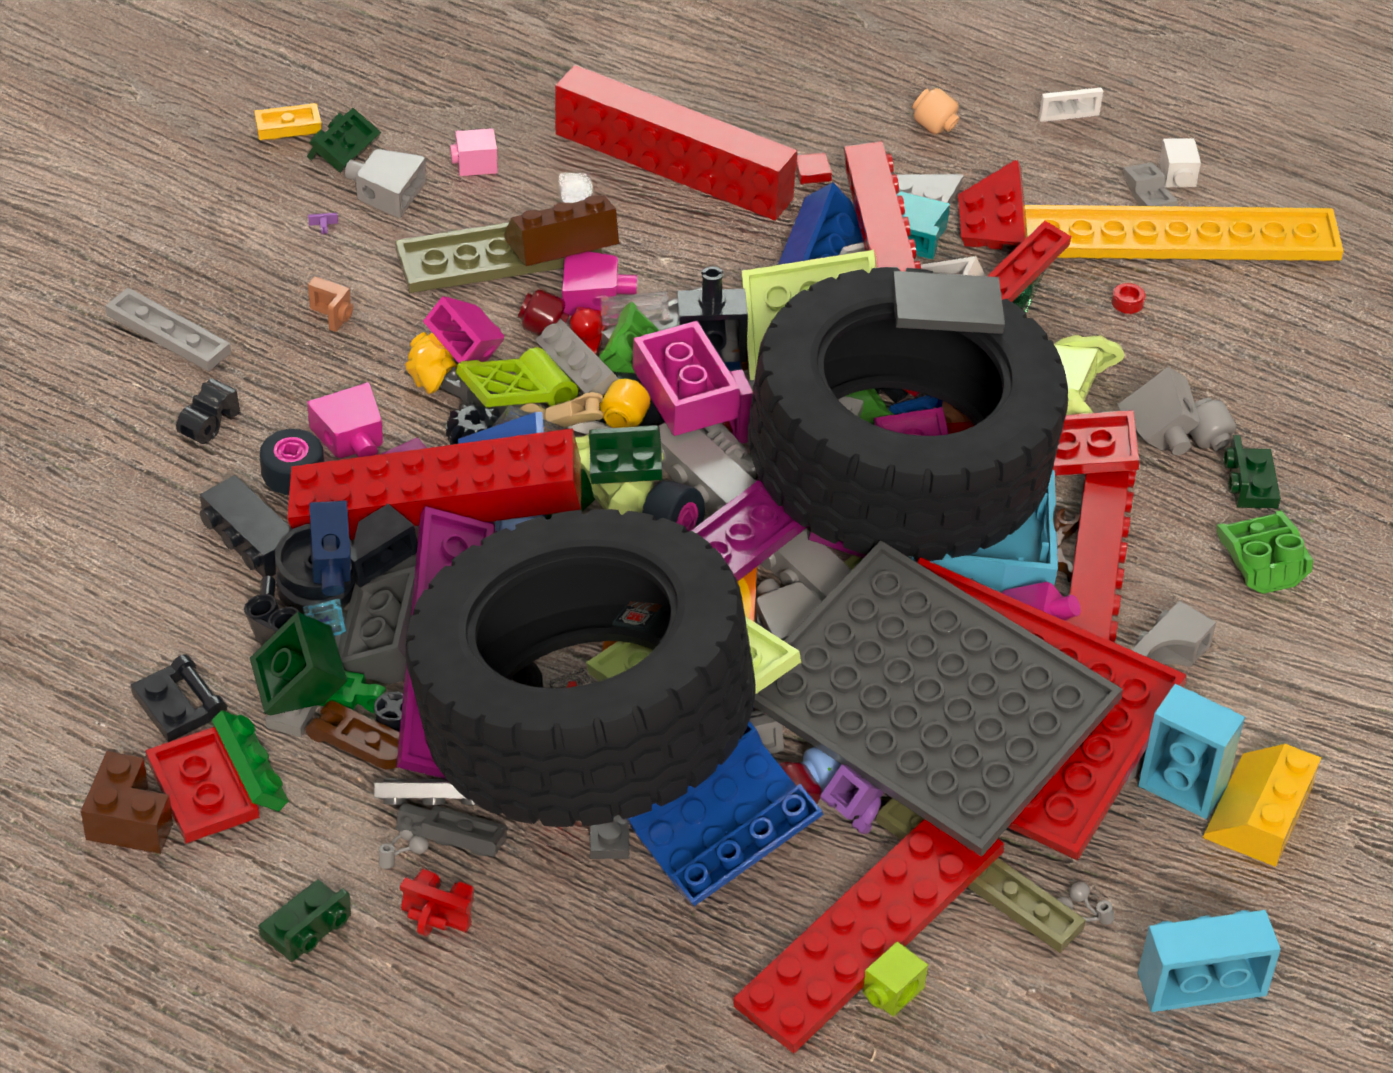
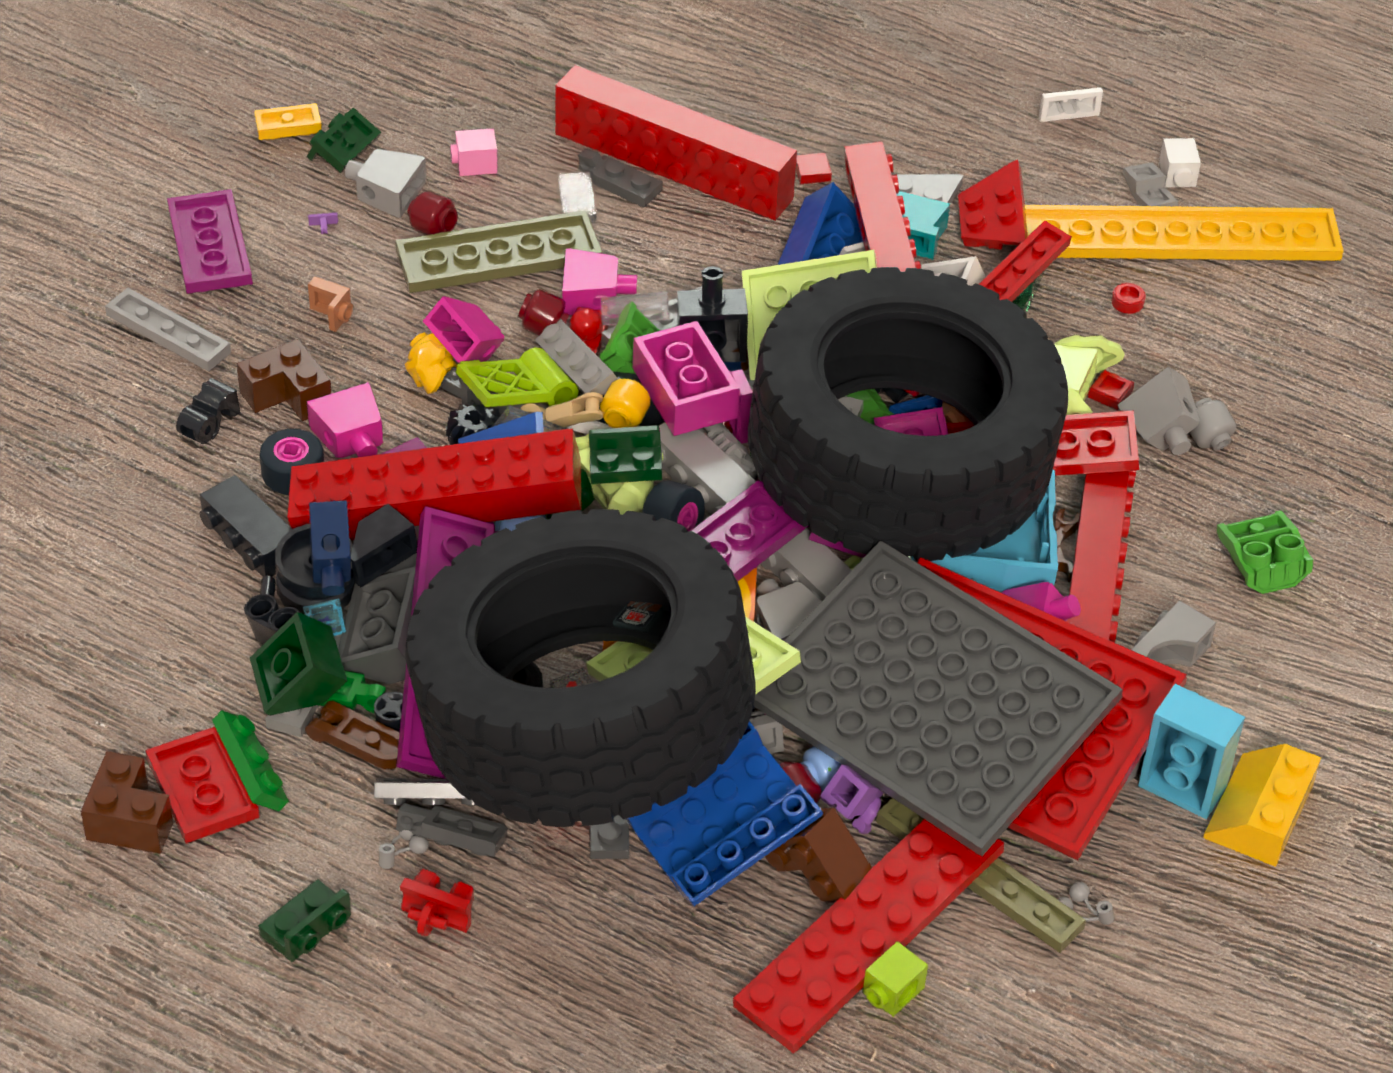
(167, 703): black plate -> none
(209, 241): none -> magenta plate
(281, 376): none -> reddish brown brick
(432, 213): none -> dark red head
(563, 230): reddish brown slope -> none
(619, 178): none -> dark grey hinge
(825, 856): none -> reddish brown brick
(936, 111): light nougat head -> none
(948, 302): tile -> none
(1110, 389): none -> red tile
(1208, 960): medium azure brick -> none
(1251, 476): dark green bracket -> none

